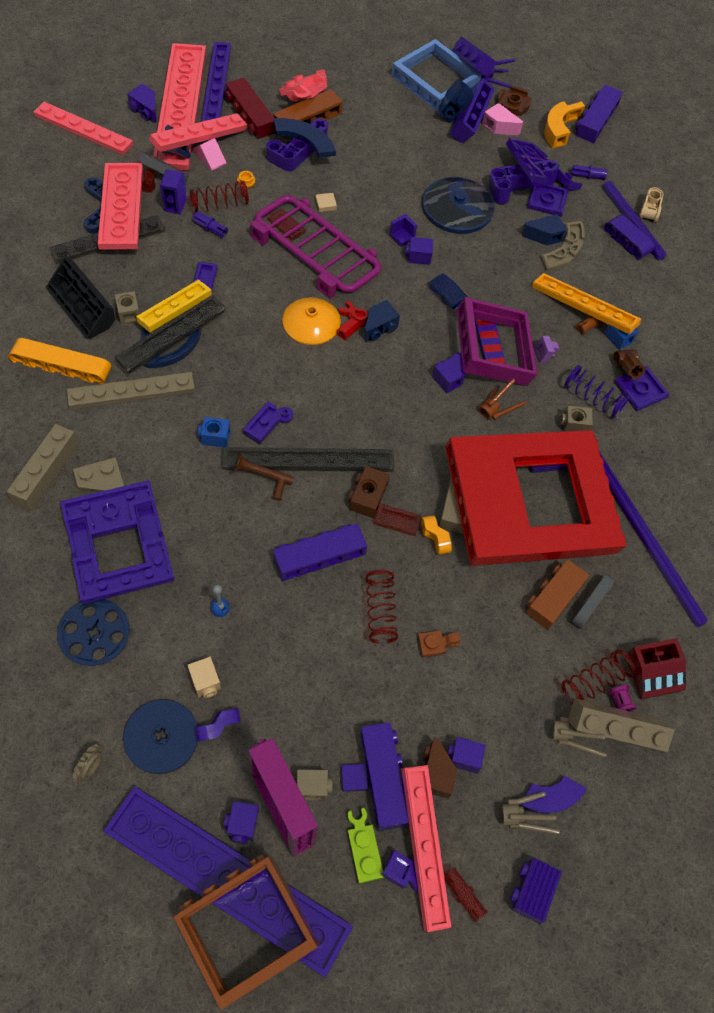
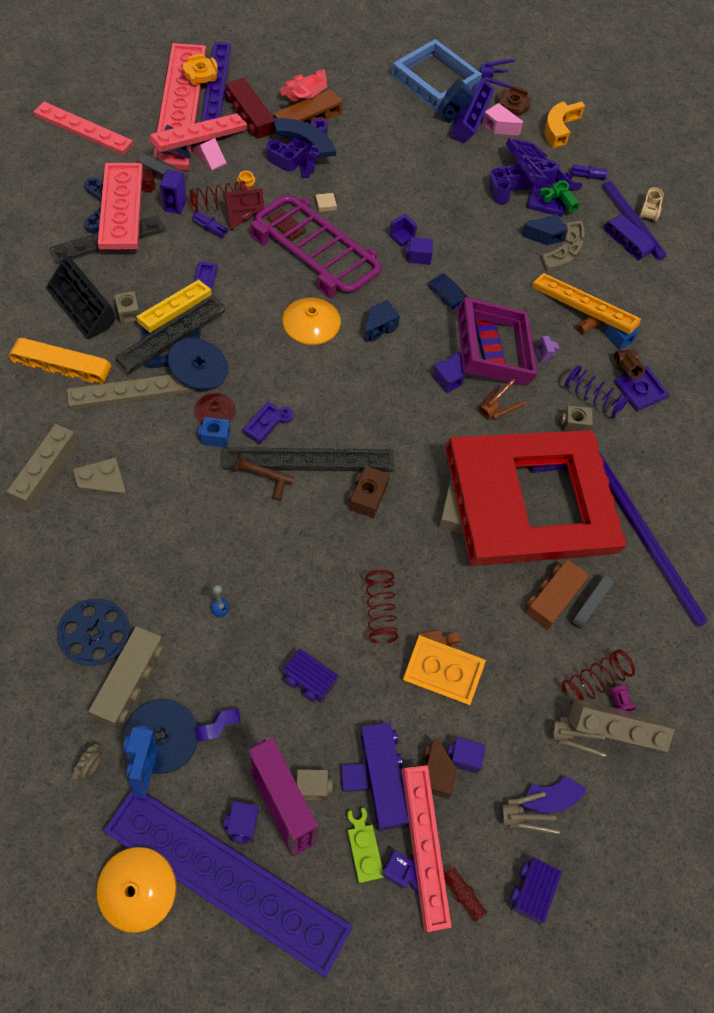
(107, 514): dark purple piece -> none
(127, 677): none -> dark tan brick
(141, 755): none -> blue plate
(144, 102): dark purple slope -> none
(153, 885): none -> light orange dish
(183, 367): none -> dark blue piece
(202, 957): dark orange window -> none
(204, 677): tan brick -> none
(207, 72): none -> light orange plate
(225, 410): none -> clear red dish
(242, 205): none -> dark red wing
(308, 163): none -> dark purple plate
(309, 676): none -> dark purple brick
(319, 552): dark purple brick -> none
(357, 319): red bar -> none
(397, 519): clear red tile -> none
(440, 536): light orange piece -> none
(444, 670): none -> light orange plate
(458, 205): dish -> none
(474, 56): dark purple brick -> none
(561, 191): none -> green bar
(598, 113): dark purple brick -> none
(659, 668): dark red slope -> none

